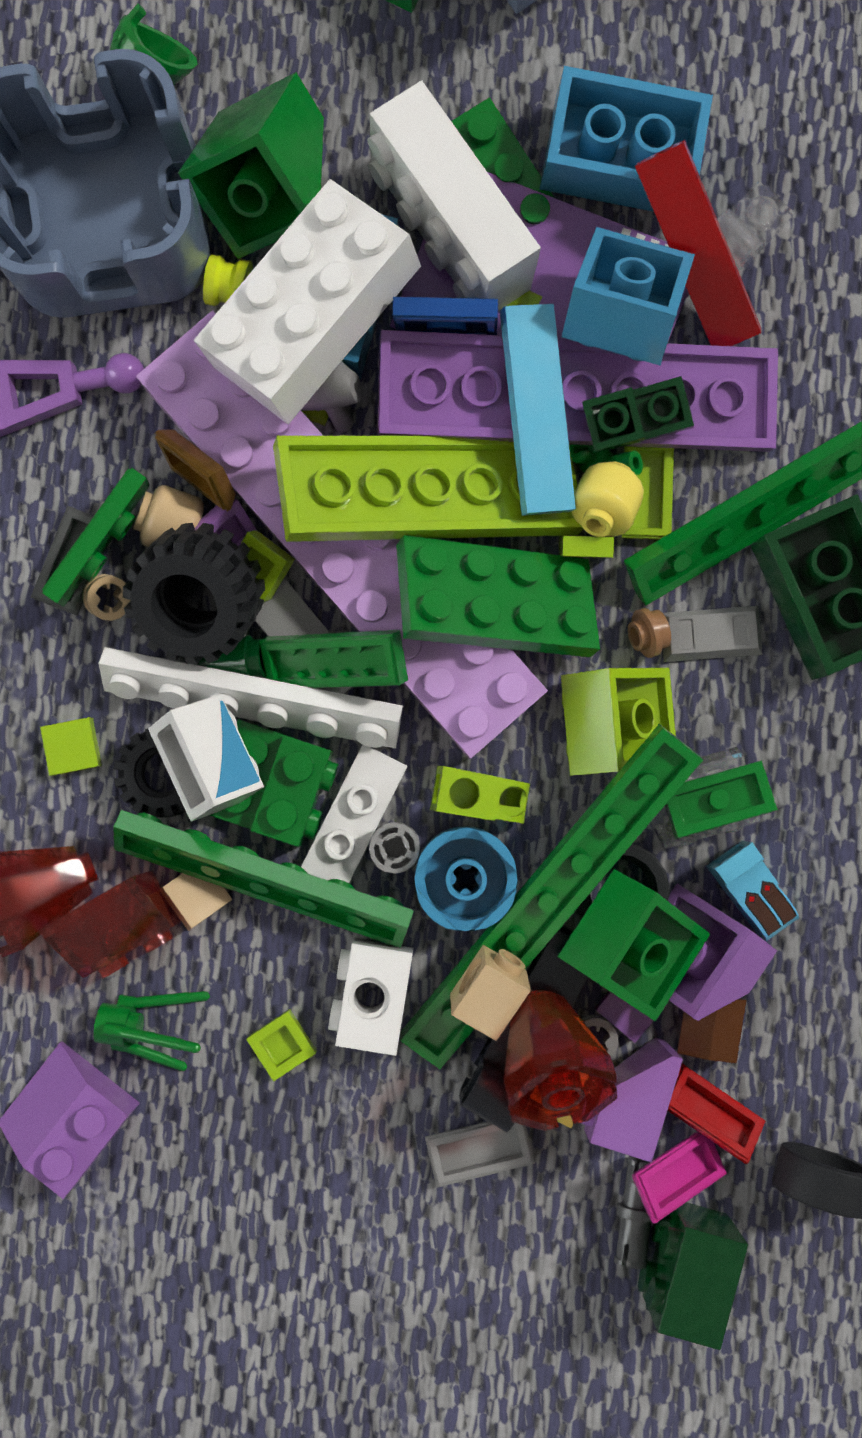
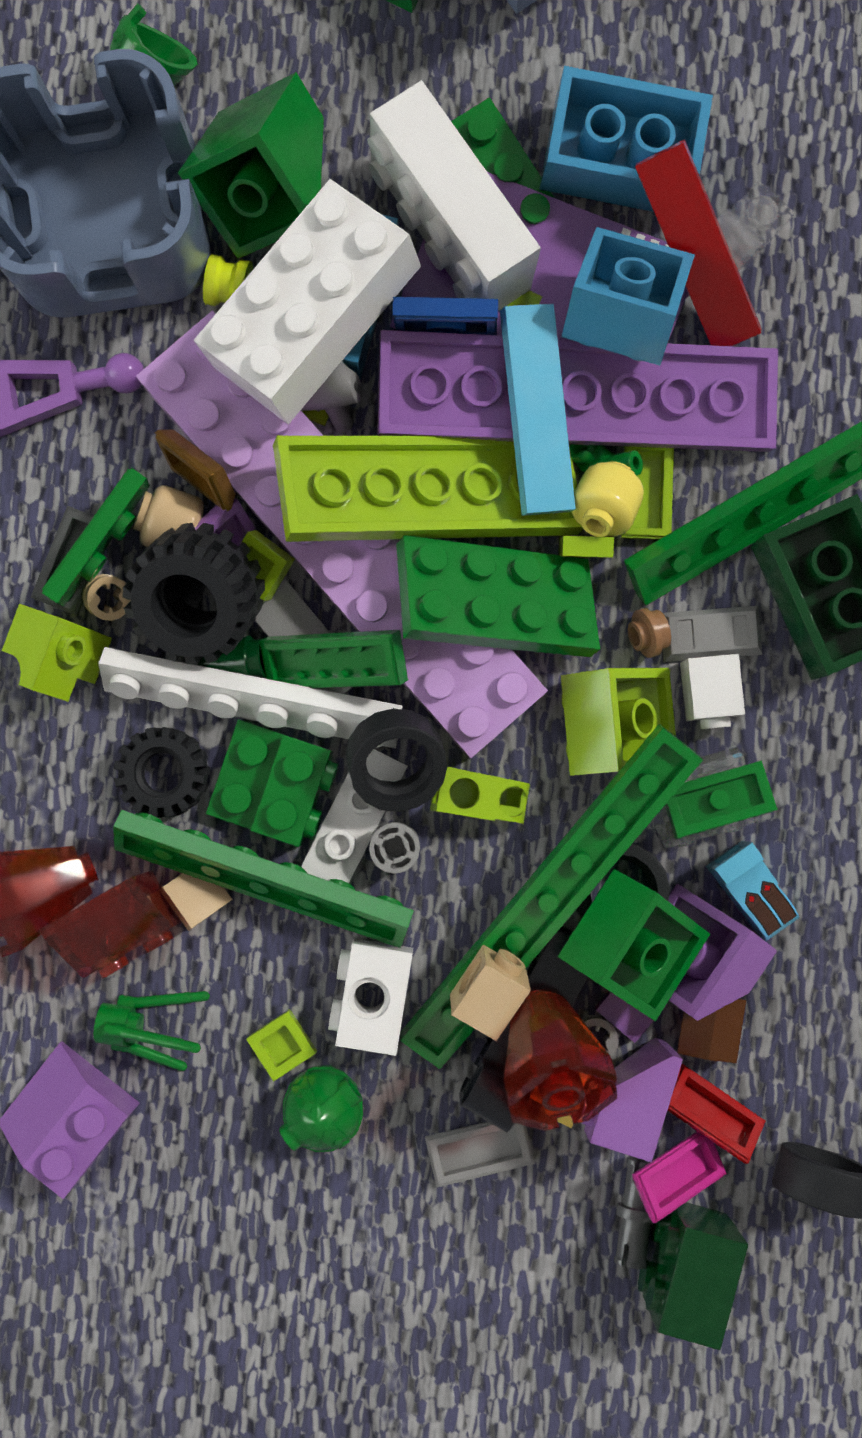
(53, 652): none -> lime brick
(71, 746): lime tile -> none
(206, 757): white brick -> none
(321, 1110): none -> green helmet
(404, 793): none -> black tyre
(465, 907): dark azure brick -> none
(638, 414): dark green slope -> none
(712, 690): none -> white brick

